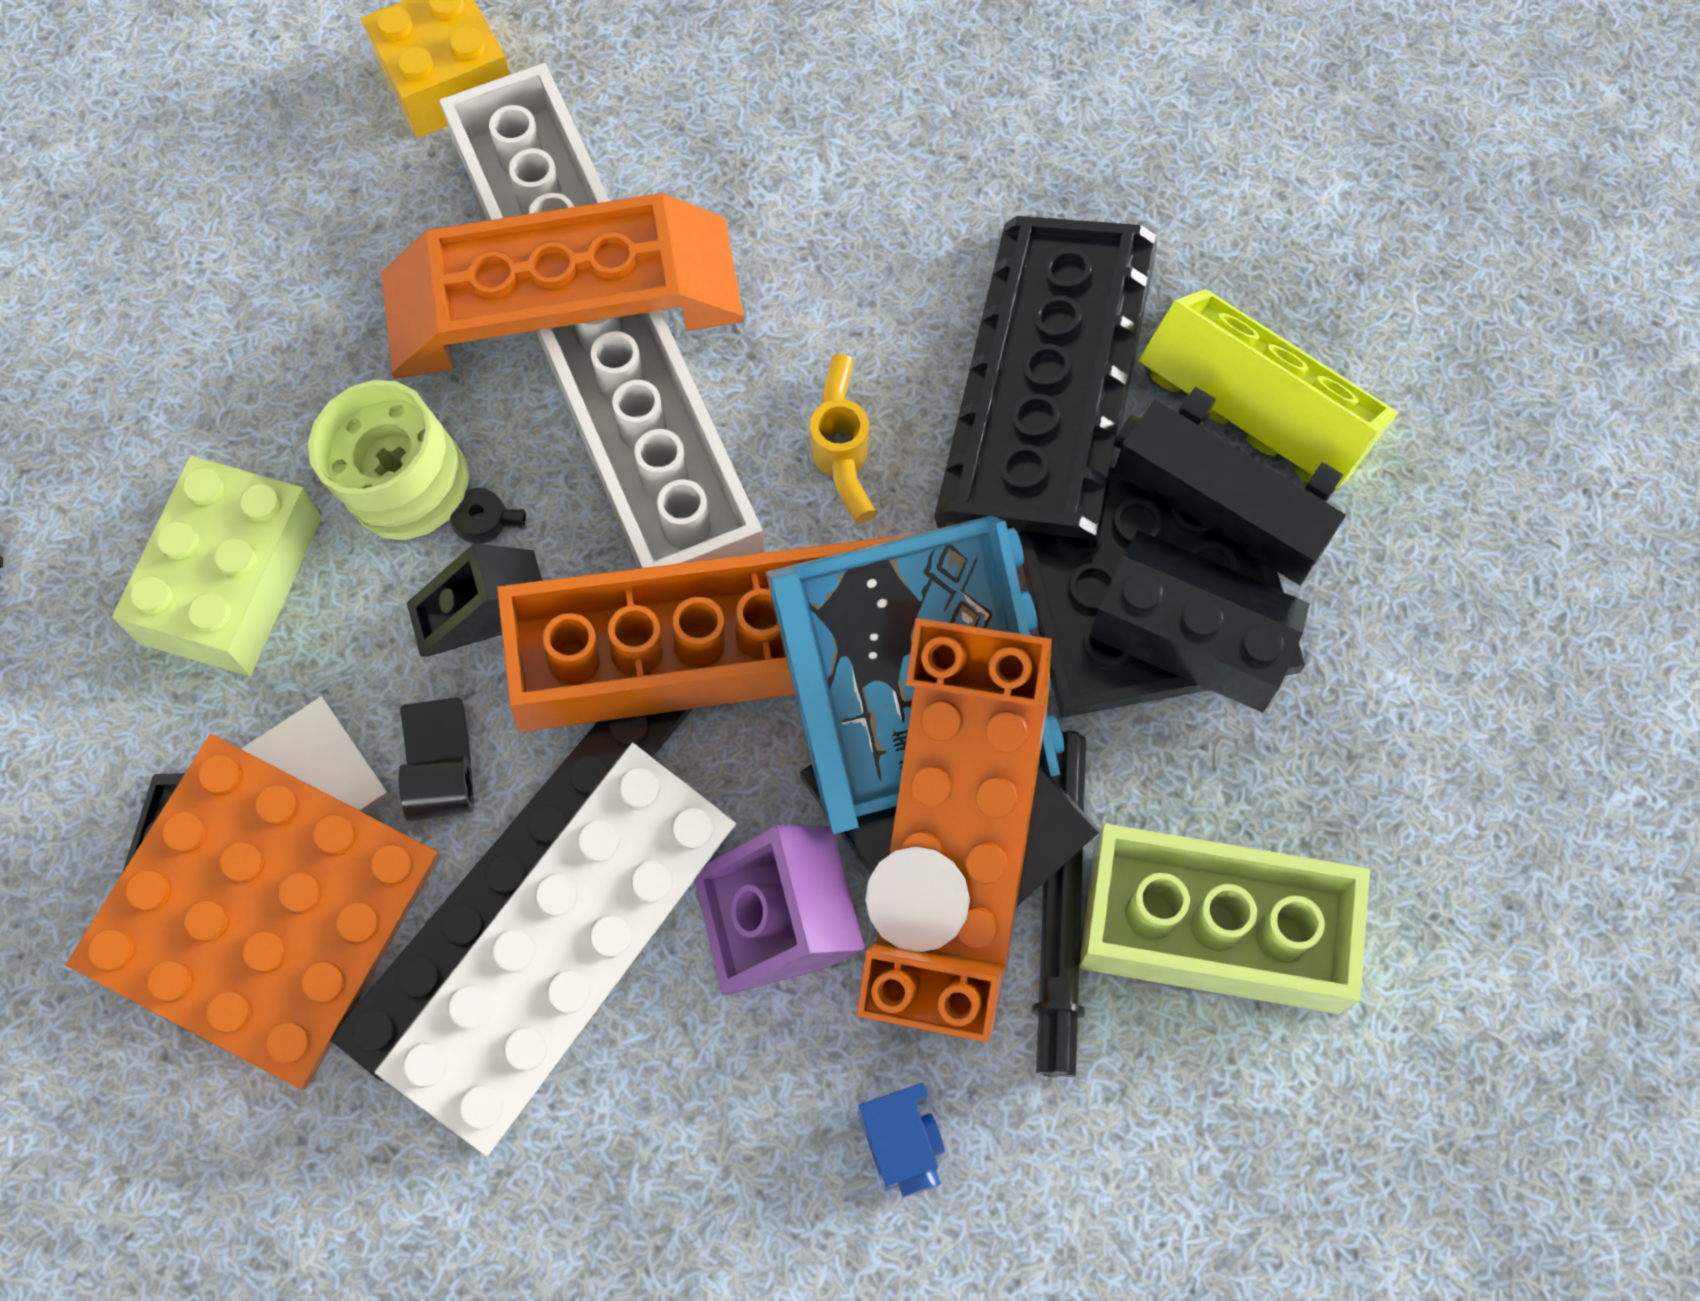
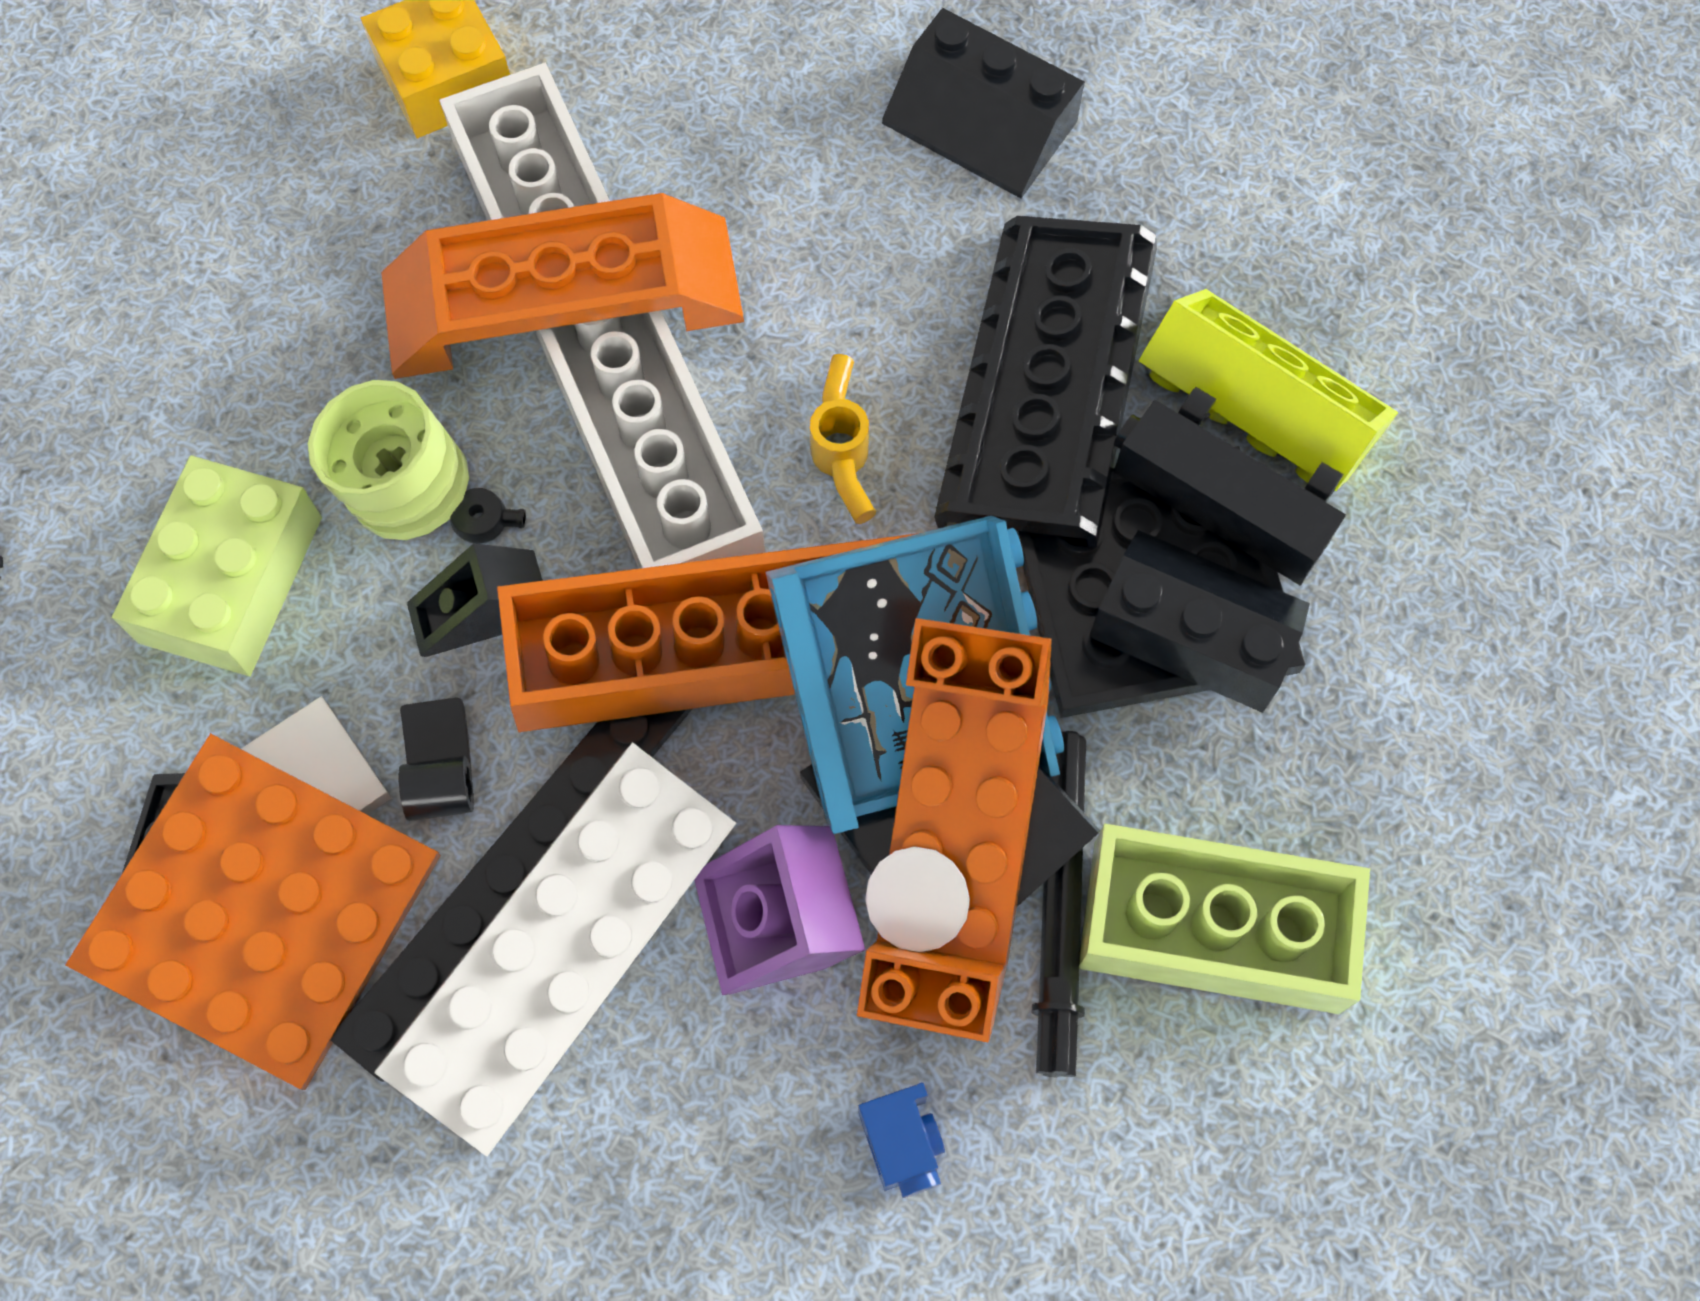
(983, 102): none -> black slope

